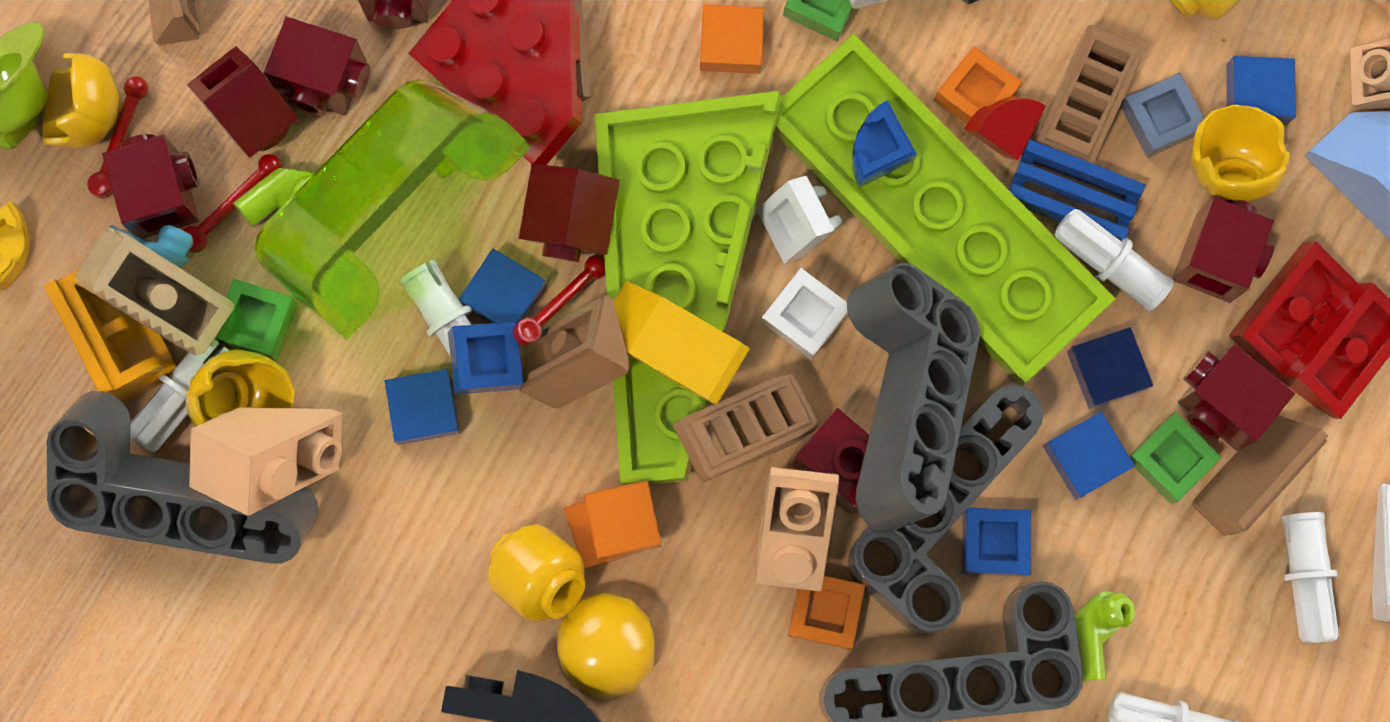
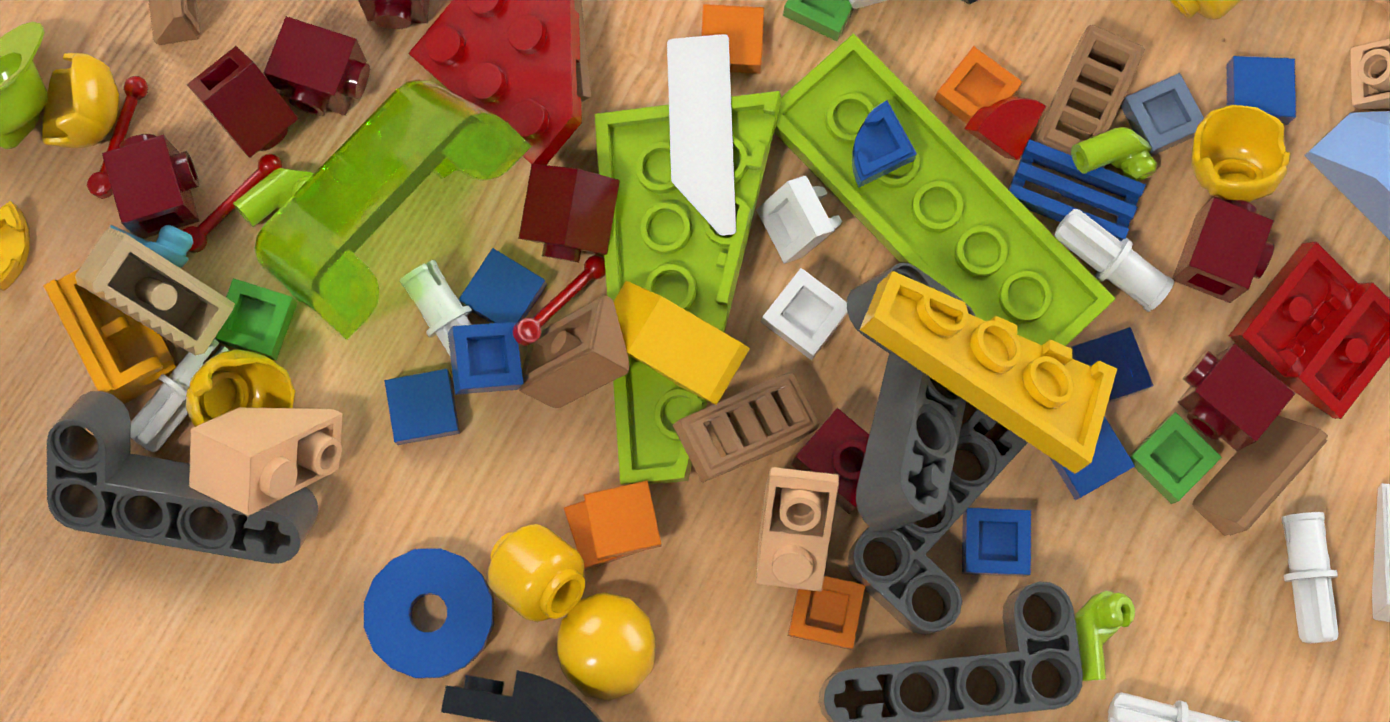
(390, 608): none -> blue tile
(702, 127): none -> white sticker
(1011, 379): none -> yellow wing
(1119, 147): none -> lime arm

